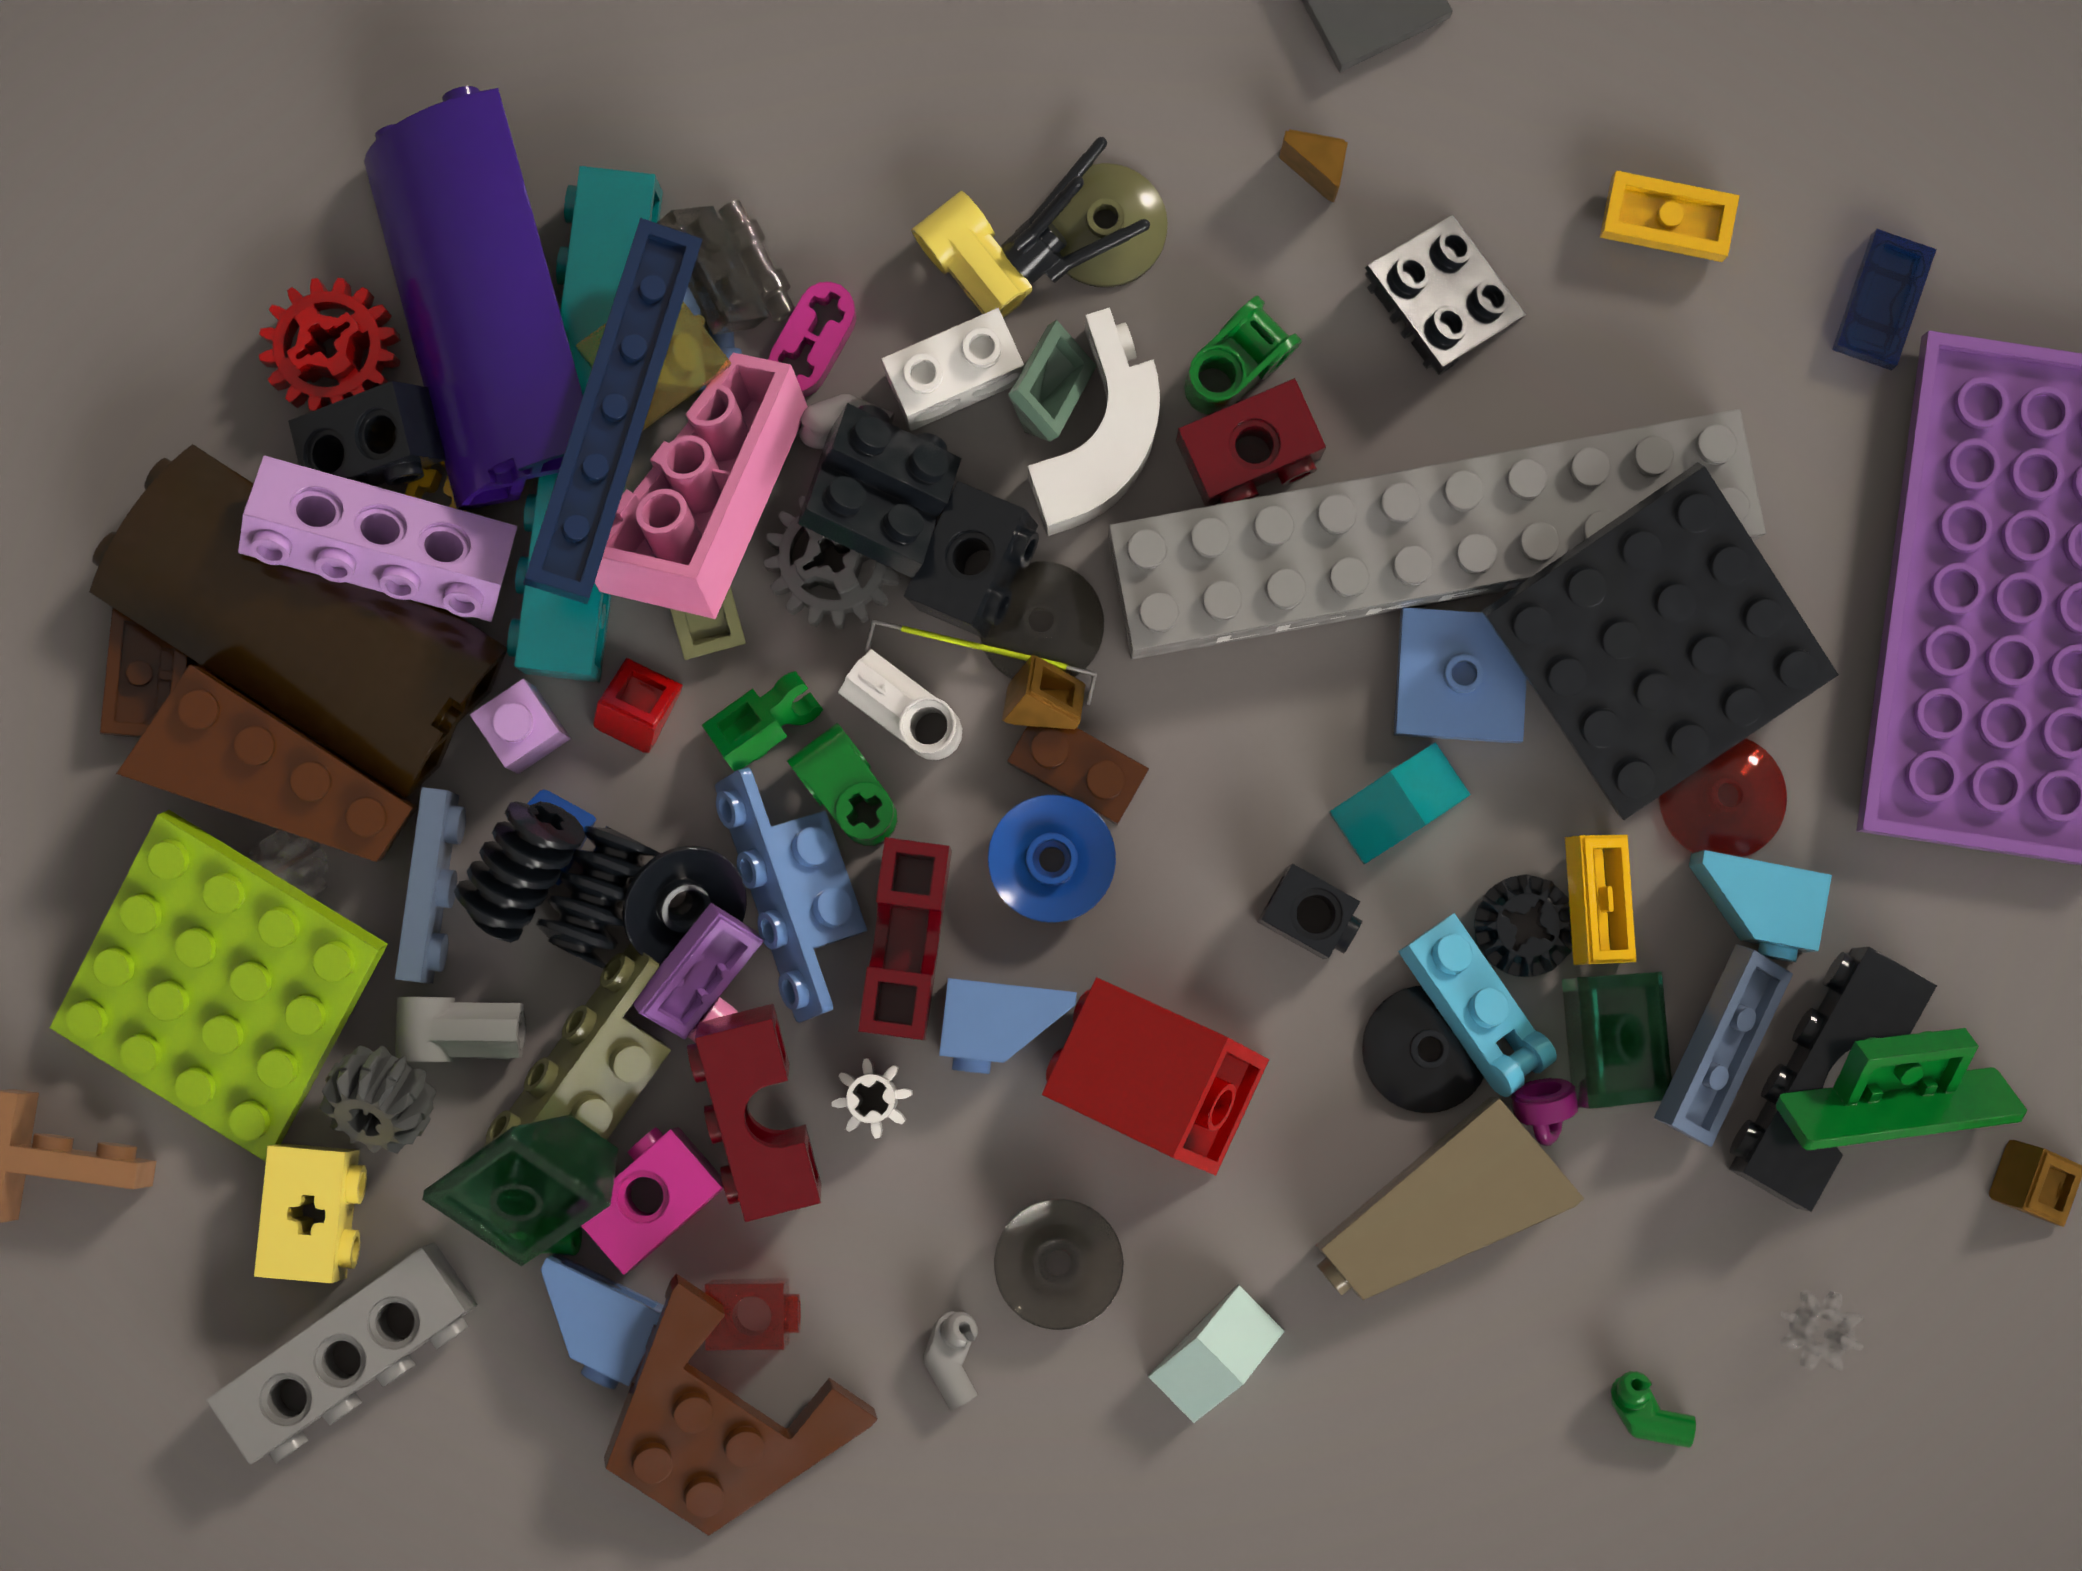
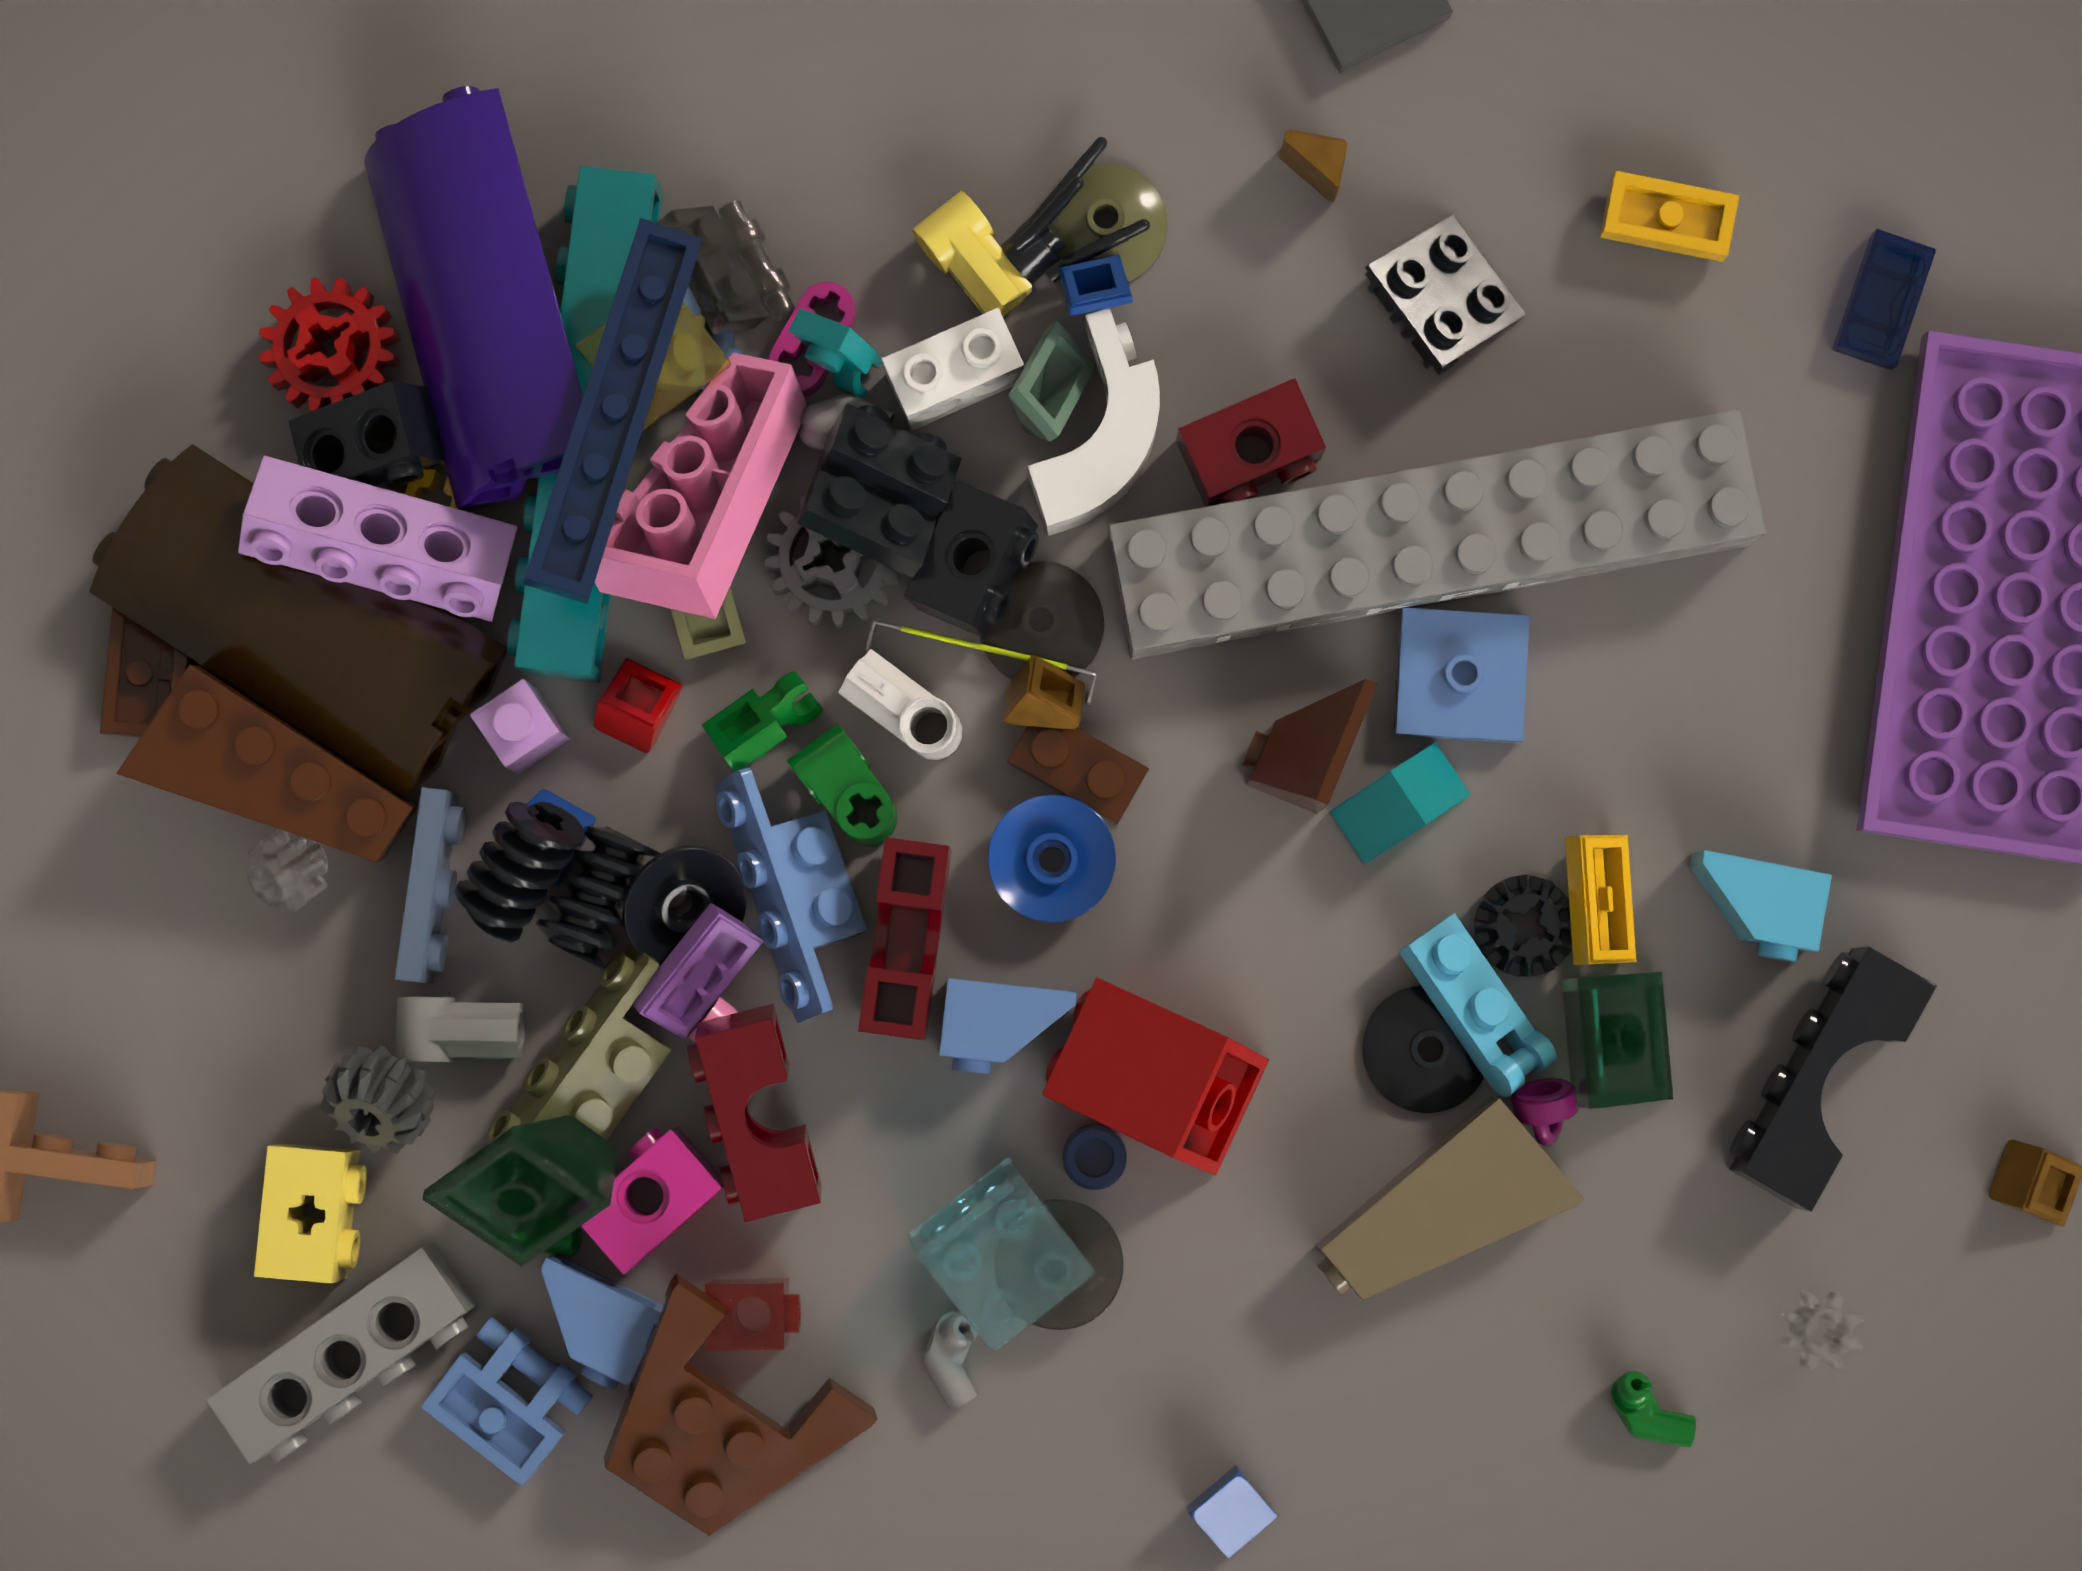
(217, 984): lime plate -> none
(494, 1416): none -> medium blue plate
(836, 350): none -> teal plate
(854, 1100): white gear -> none
(1000, 1255): none -> clear light blue bracket
(1094, 285): none -> blue slope
(1094, 1157): none -> dark blue tile
(1217, 1355): light aqua slope -> none
(1231, 1512): none -> slope
(1246, 351): green piece -> none
(1281, 913): black brick -> none
(1309, 748): none -> reddish brown slope
(1660, 641): black plate -> none
(1704, 823): clear red dish -> none
(1723, 1045): sand blue plate -> none
(1902, 1091): green bracket -> none

